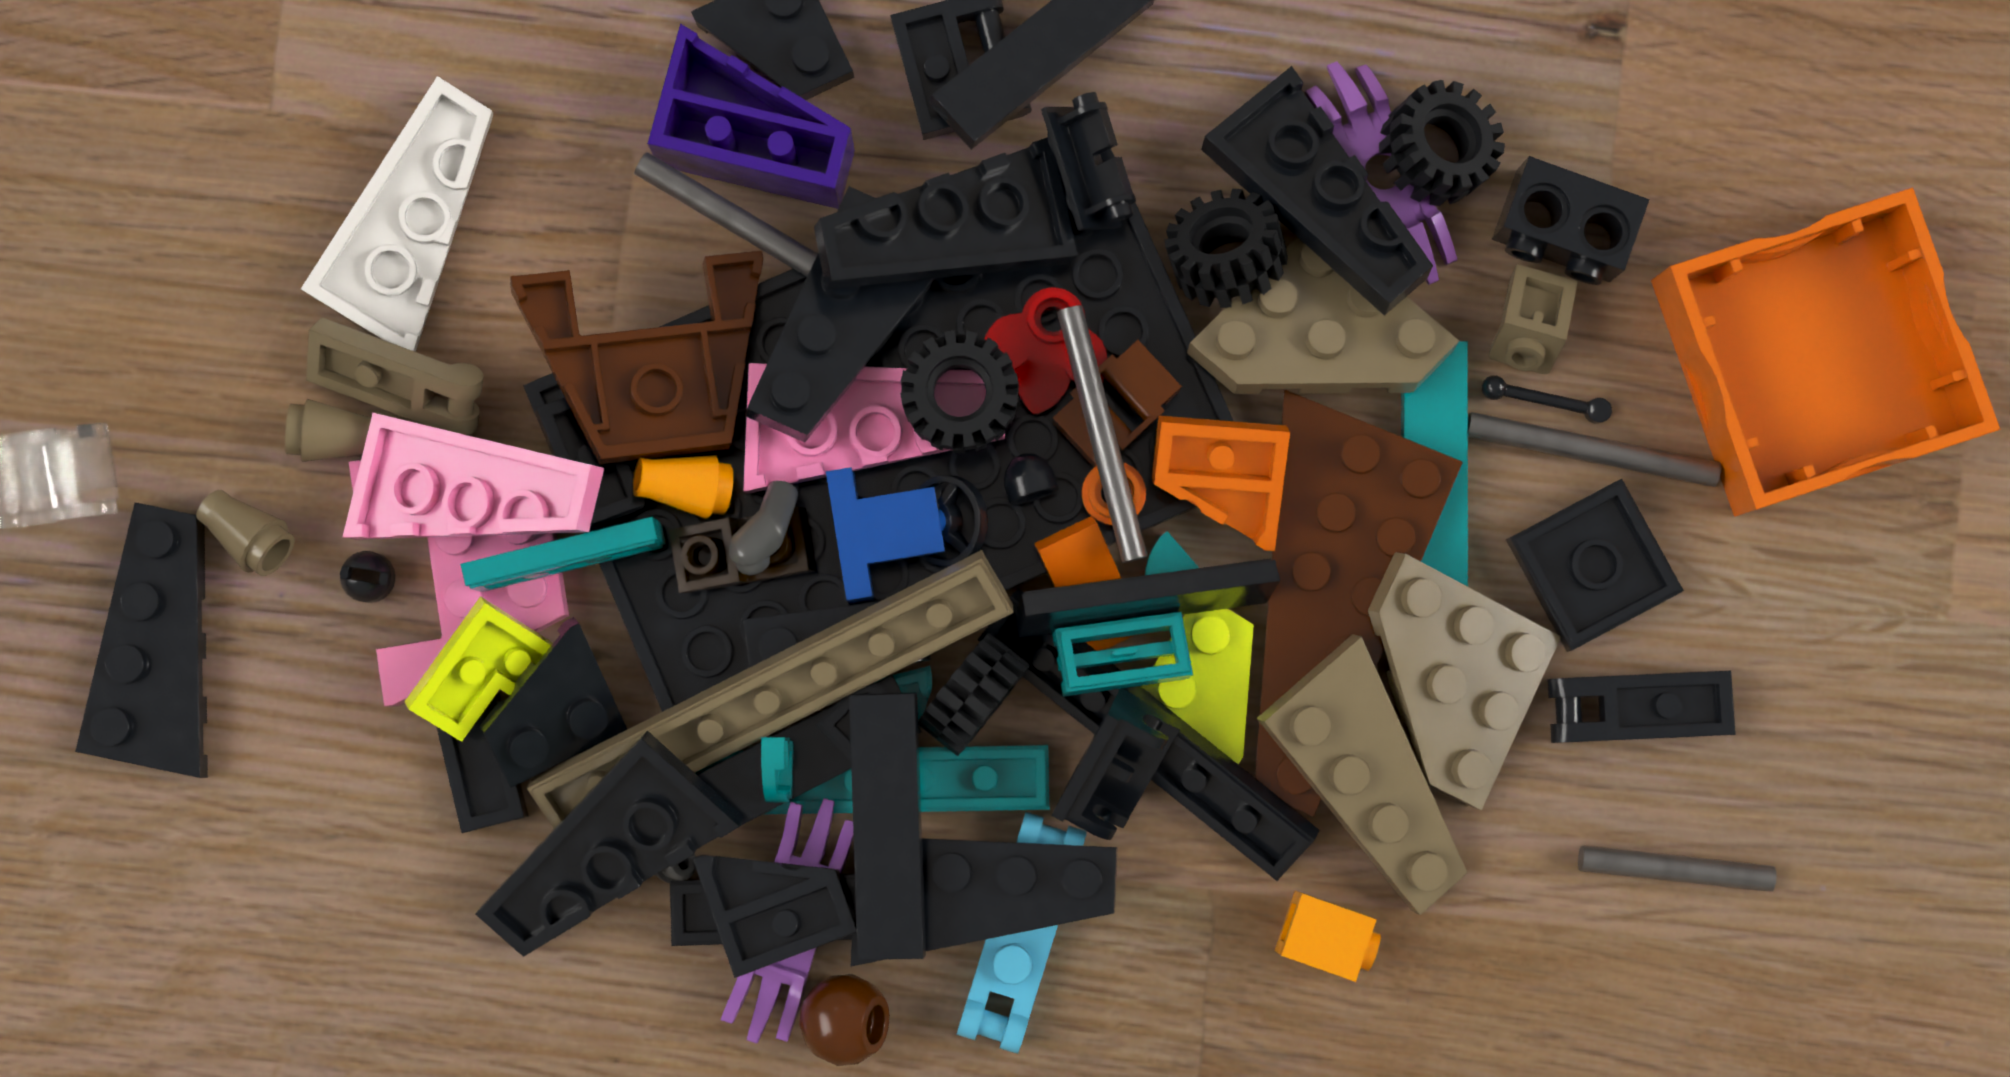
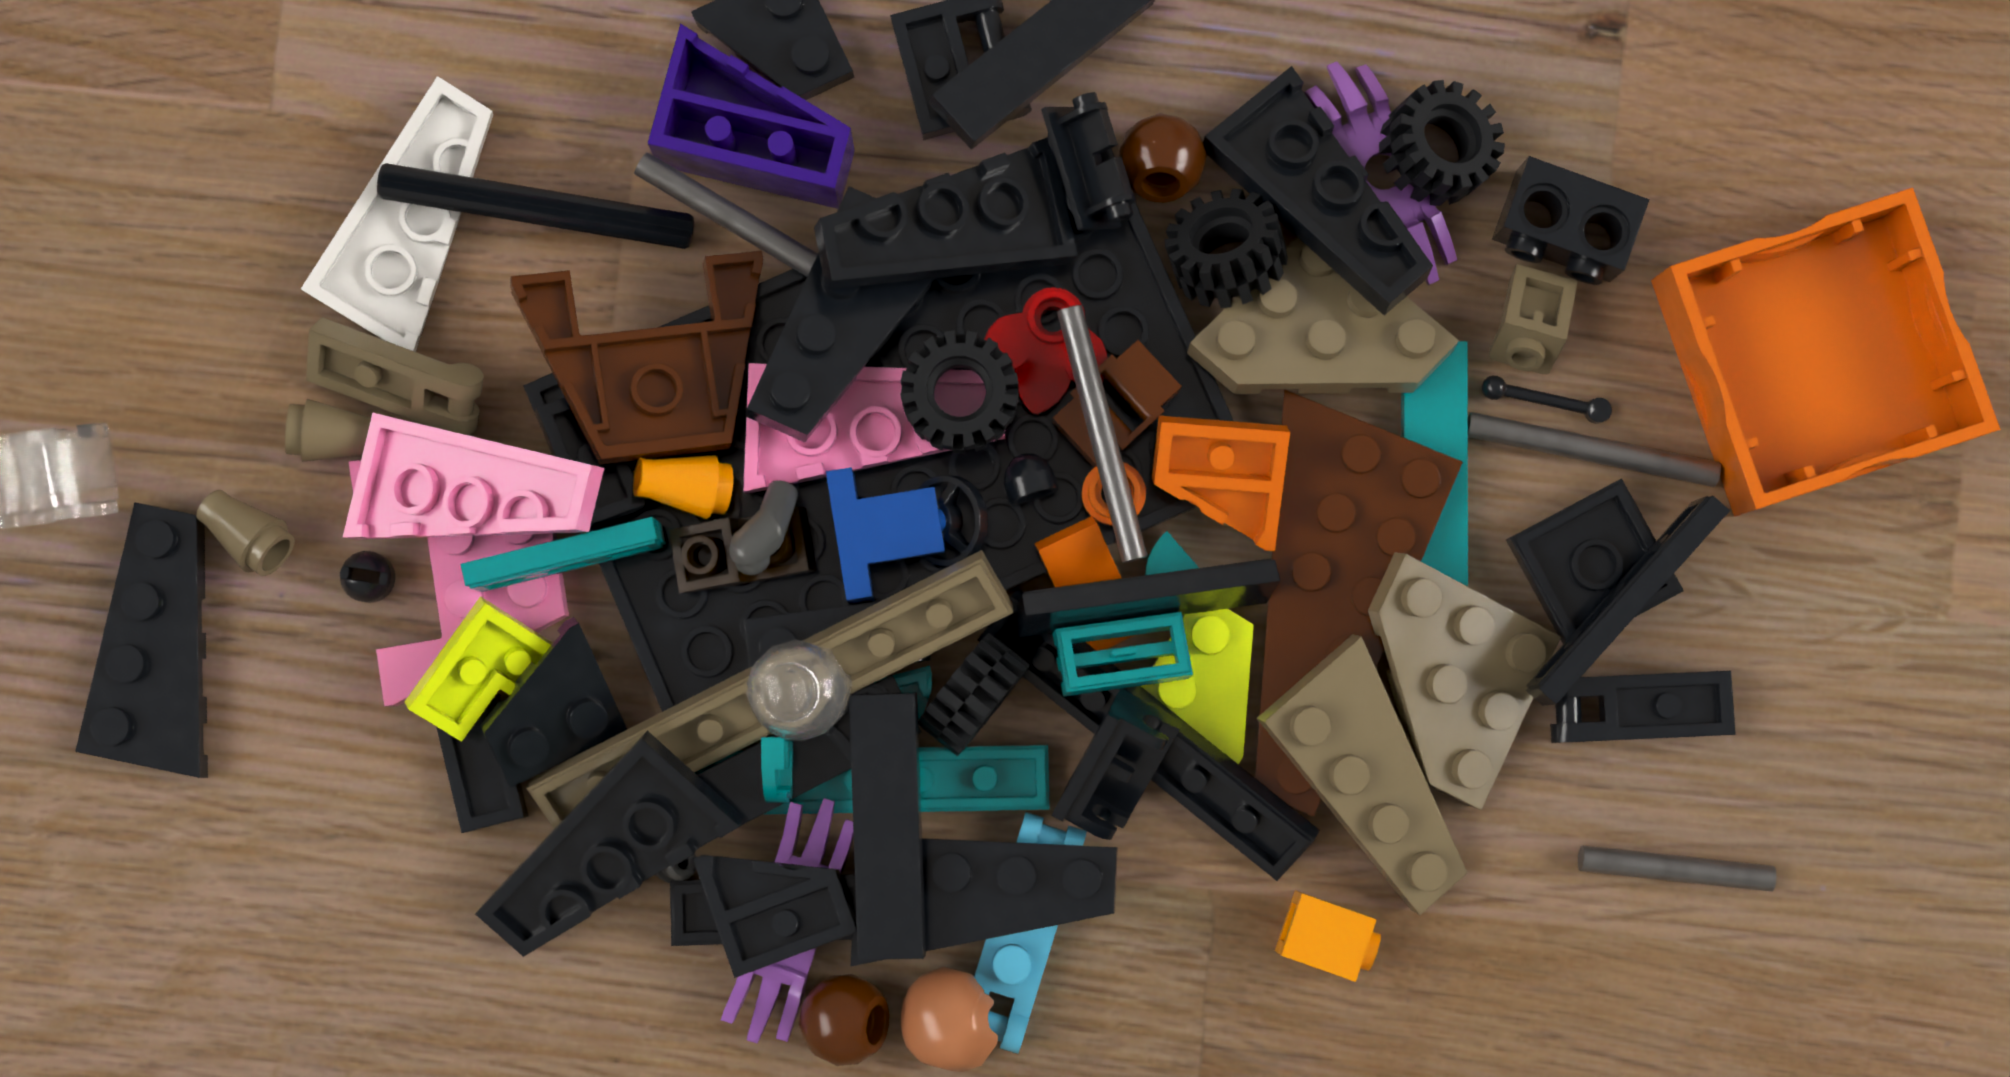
(535, 206): none -> black axle
(798, 690): none -> clear hair
(948, 1020): none -> nougat hair
(1163, 157): none -> reddish brown piece
(1626, 600): none -> black tile

